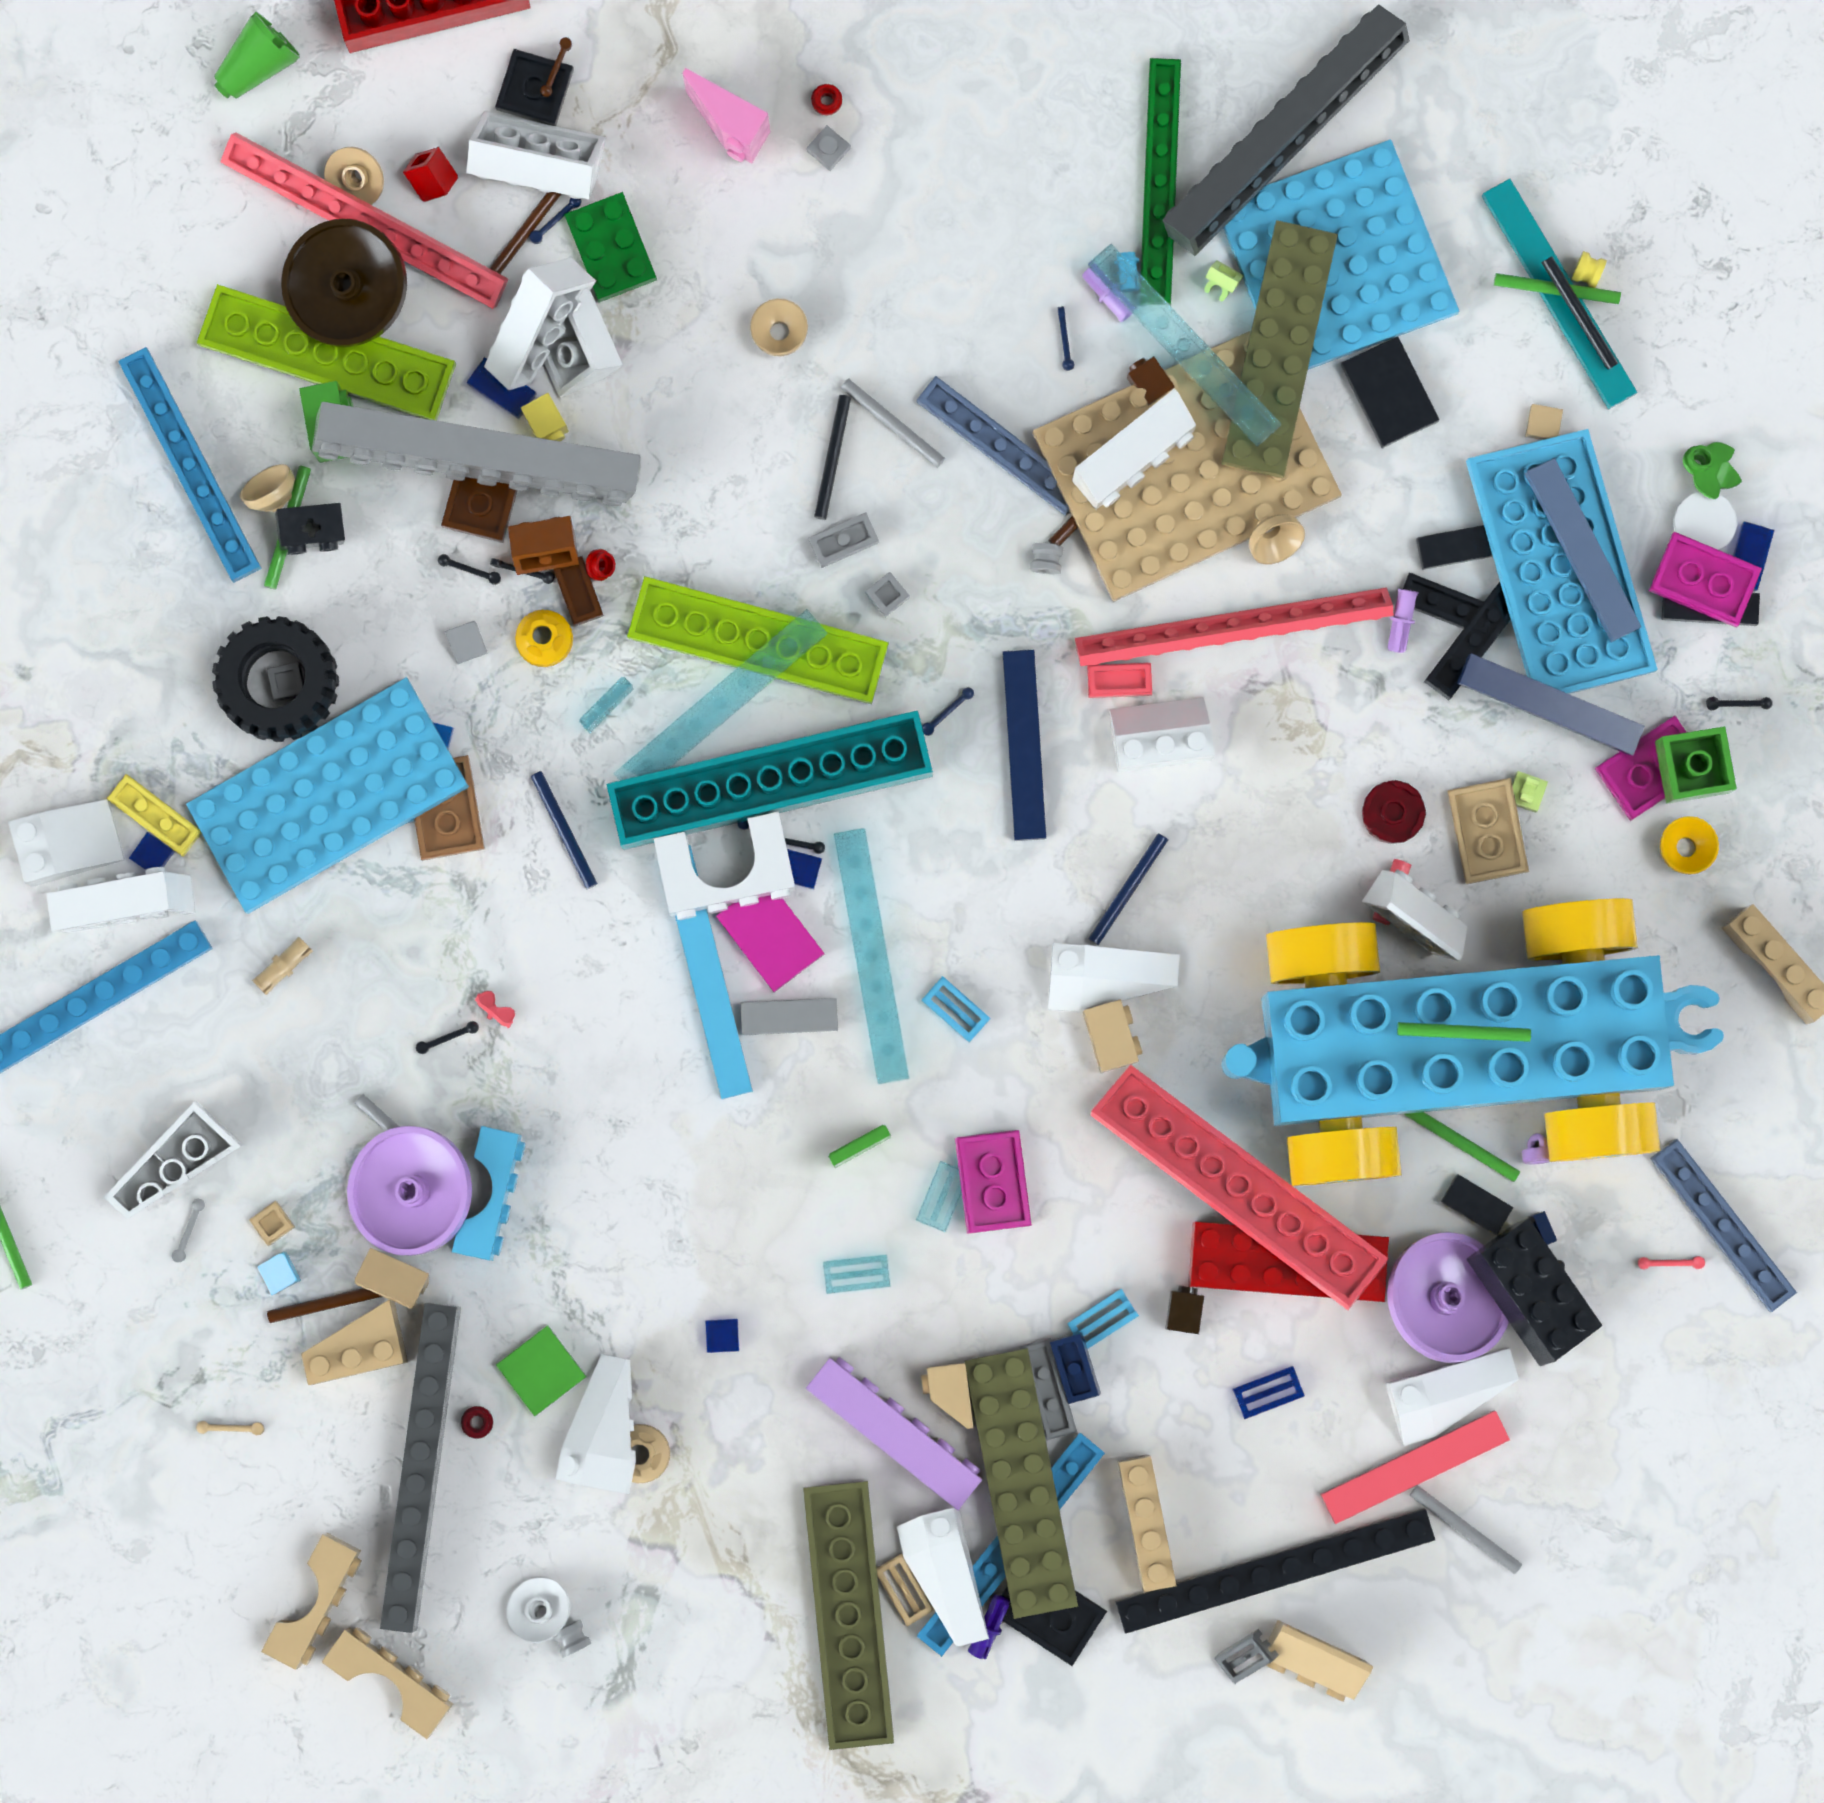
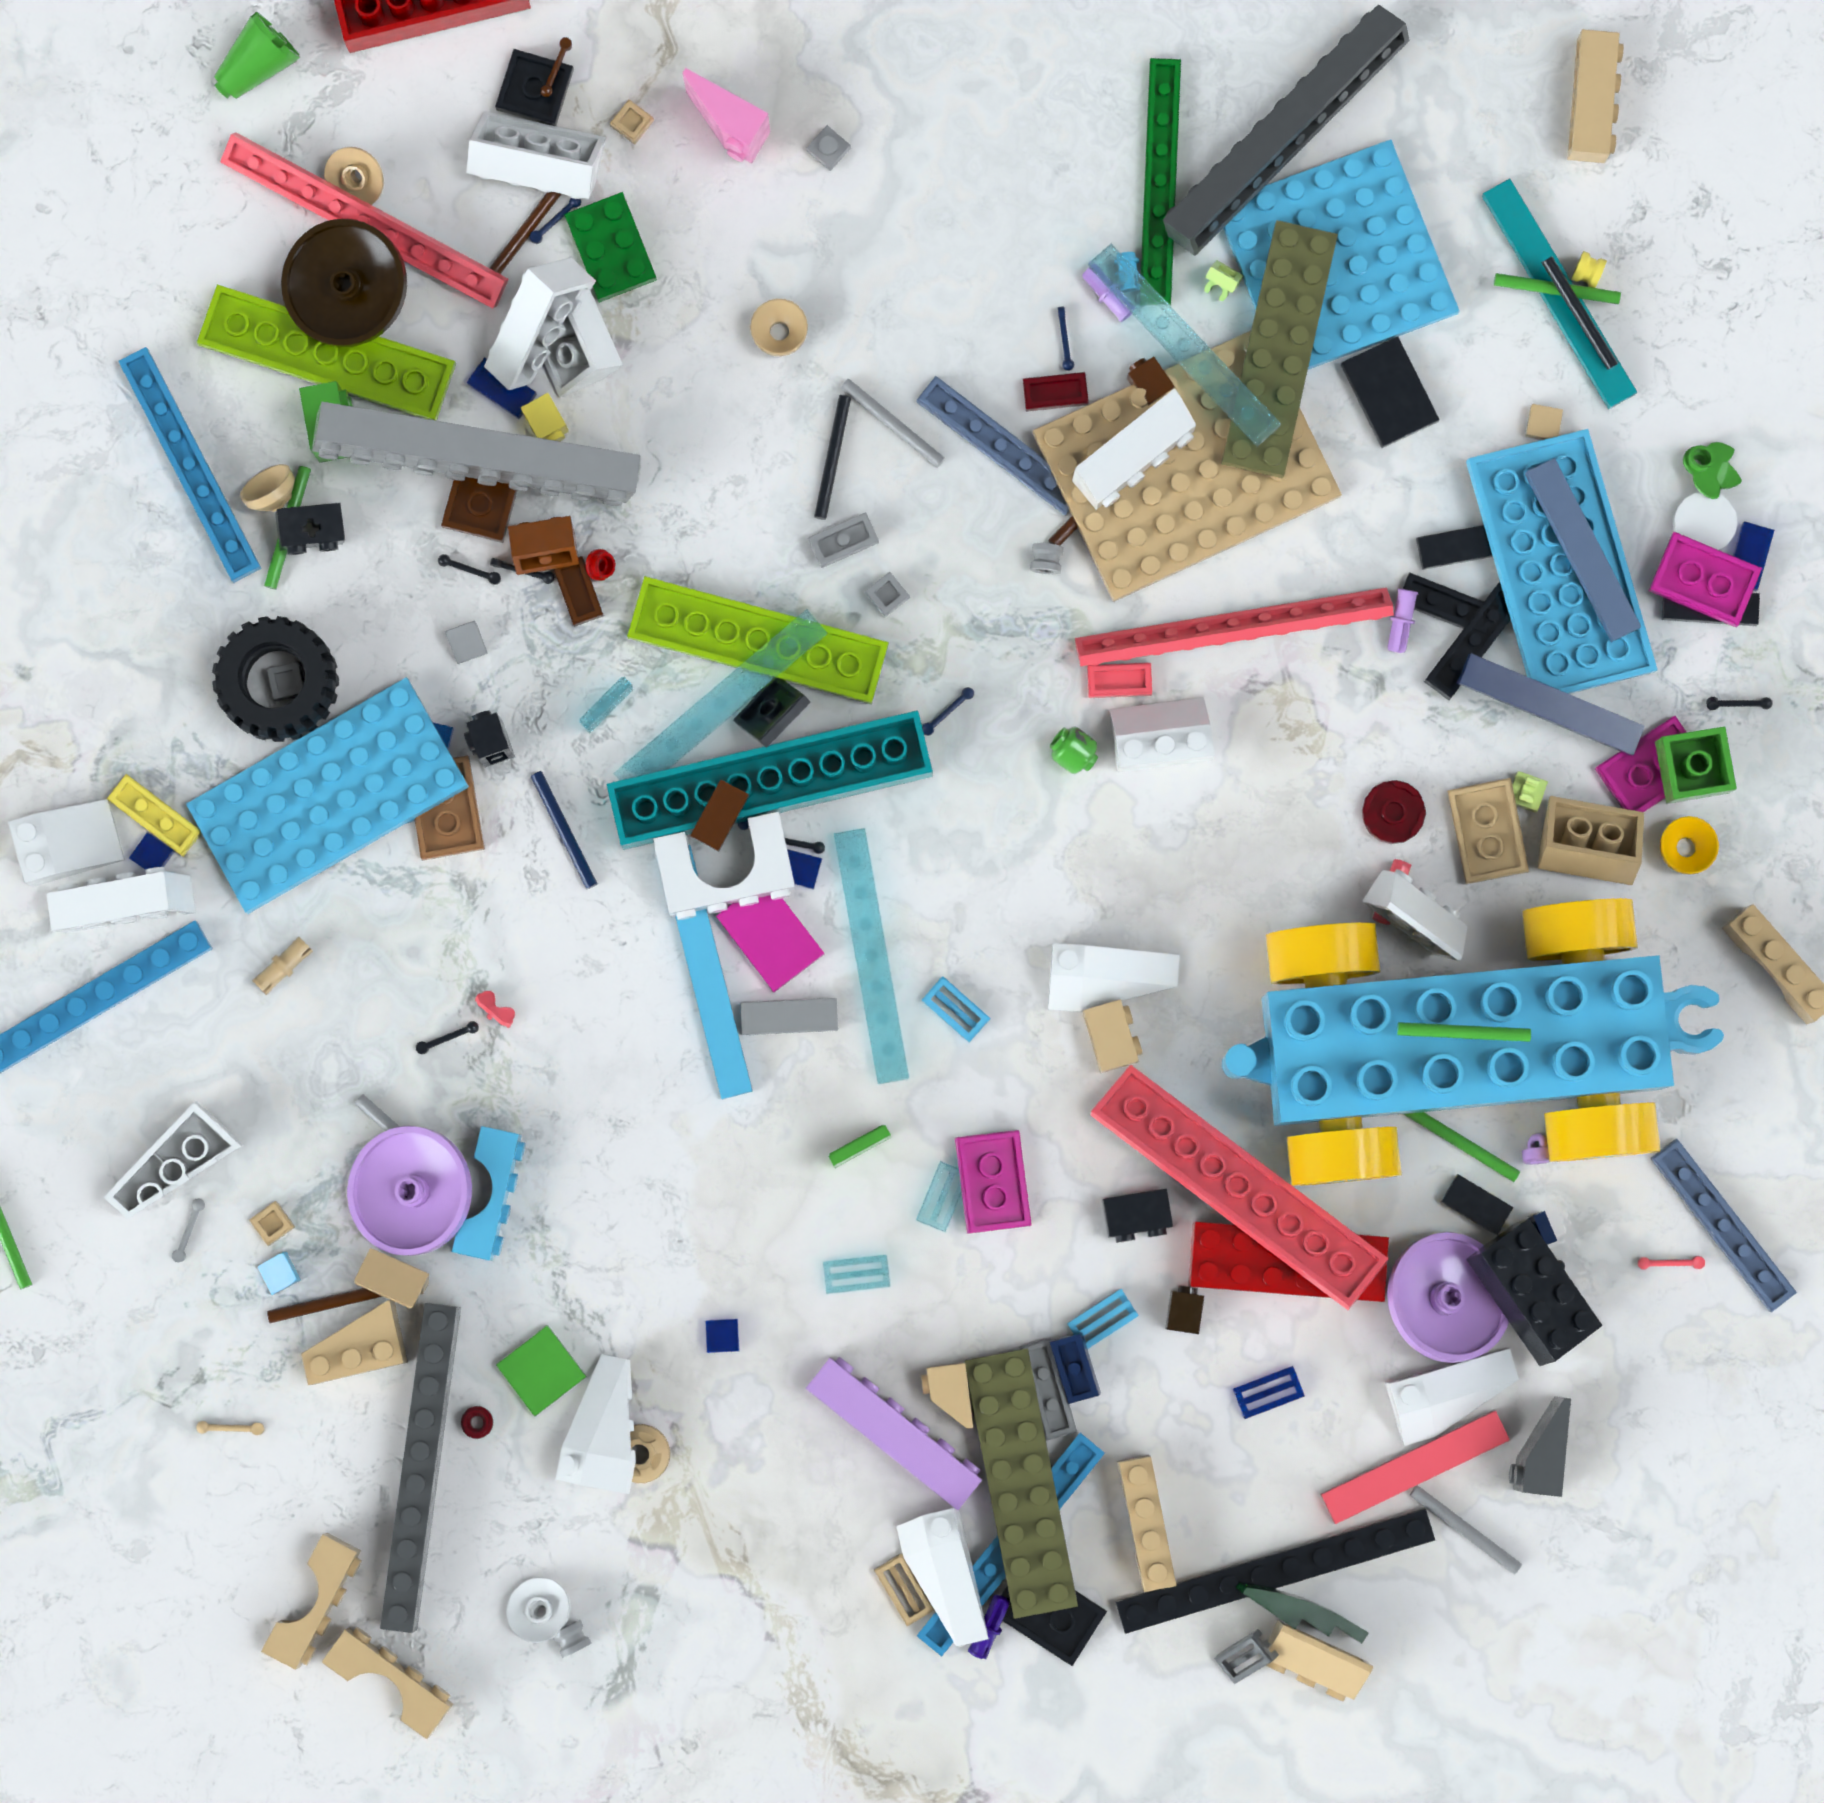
(430, 174): red panel -> none
(488, 738): none -> black brick
(544, 654): yellow piece -> none
(631, 121): none -> tan tile
(719, 815): none -> reddish brown tile
(771, 711): none -> black tile
(826, 90): red plate -> none
(848, 1615): olive plate -> none
(1024, 745): dark blue tile -> none
(1055, 391): none -> dark red tile
(1074, 750): none -> bright green head
(1128, 889): dark blue bar -> none
(1137, 1214): none -> black brick
(1278, 543): tan piece -> none
(1294, 1608): none -> slope
(1542, 1458): none -> dark grey slope
(1591, 840): none -> tan slope
(1594, 95): none -> tan brick

